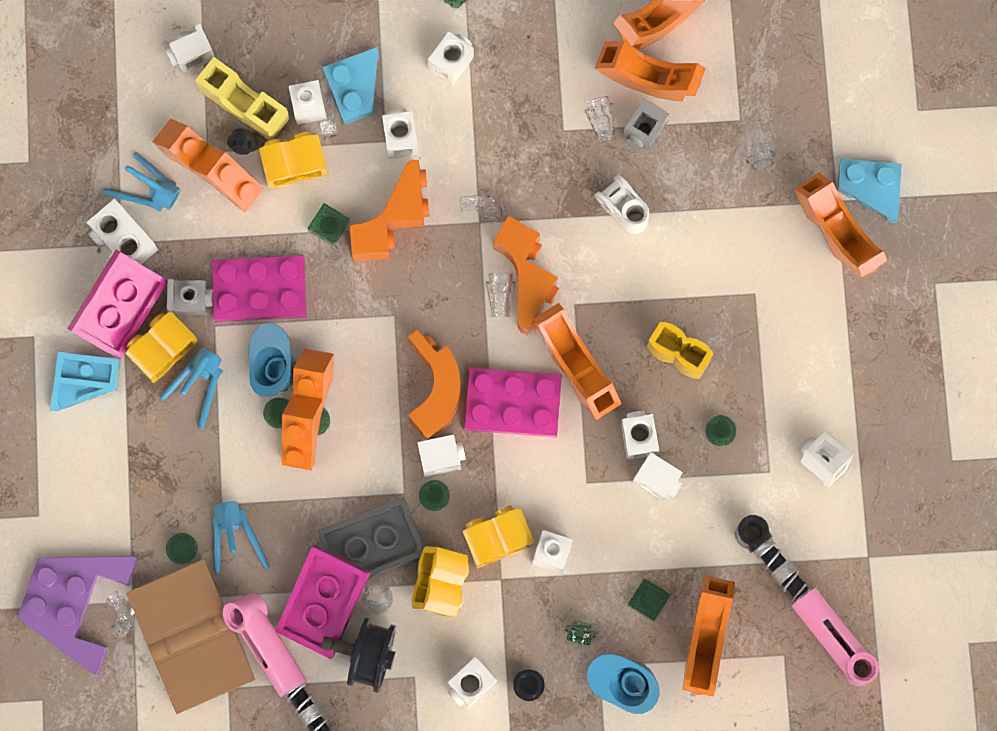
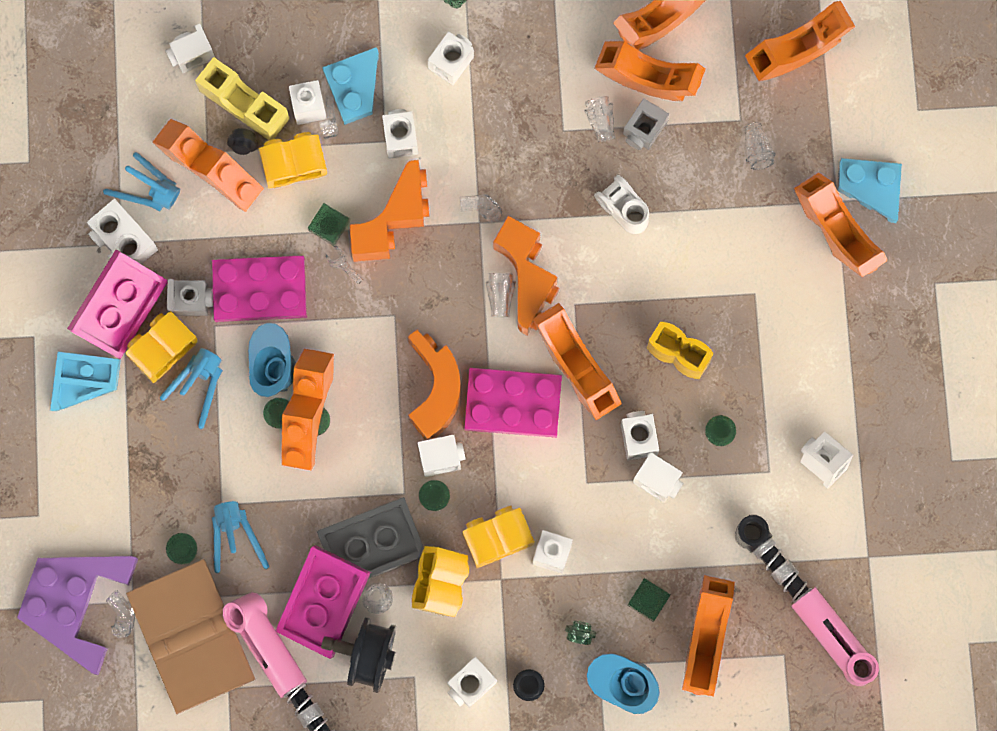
(794, 49): none -> orange arch

